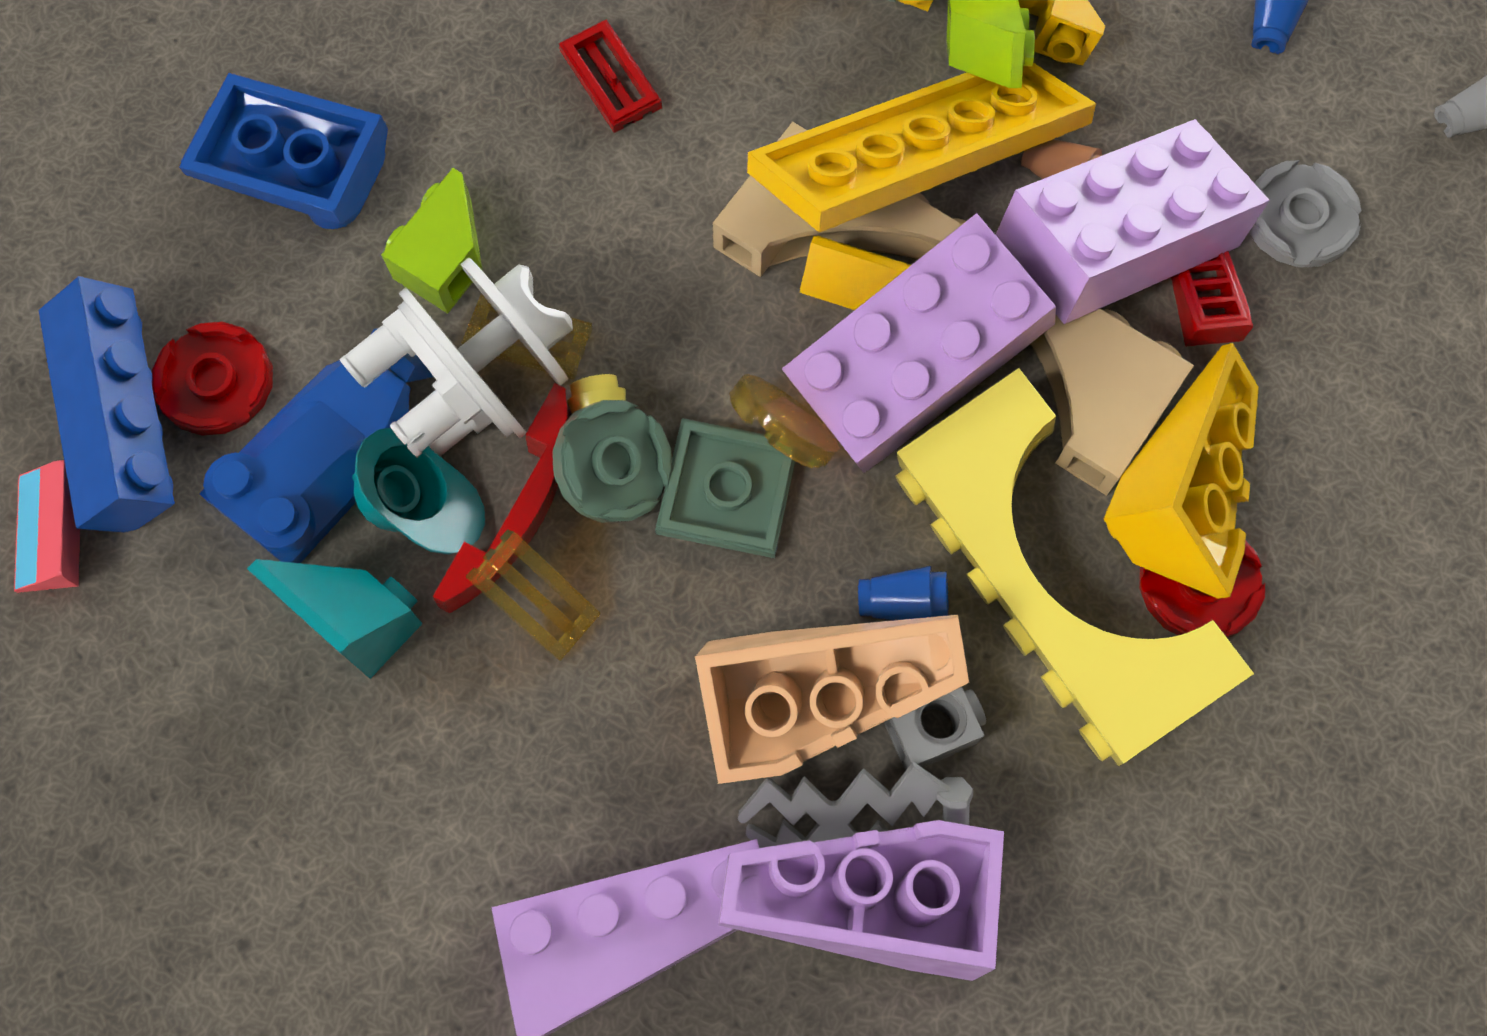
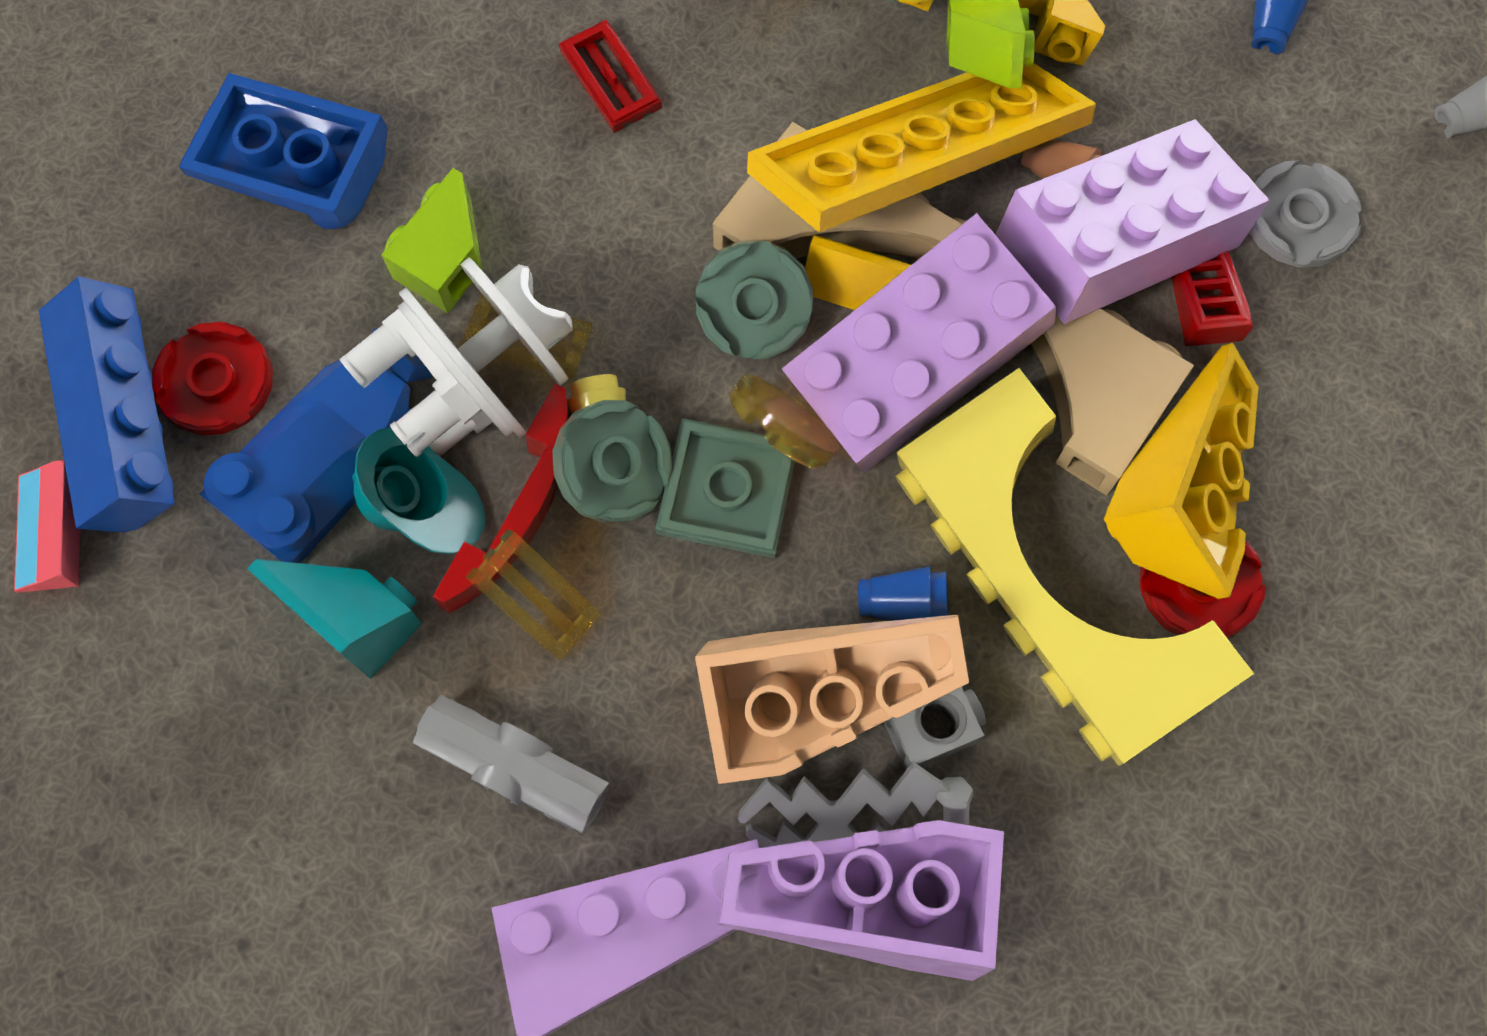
(511, 763): none -> light grey piece
(754, 299): none -> sand green tile

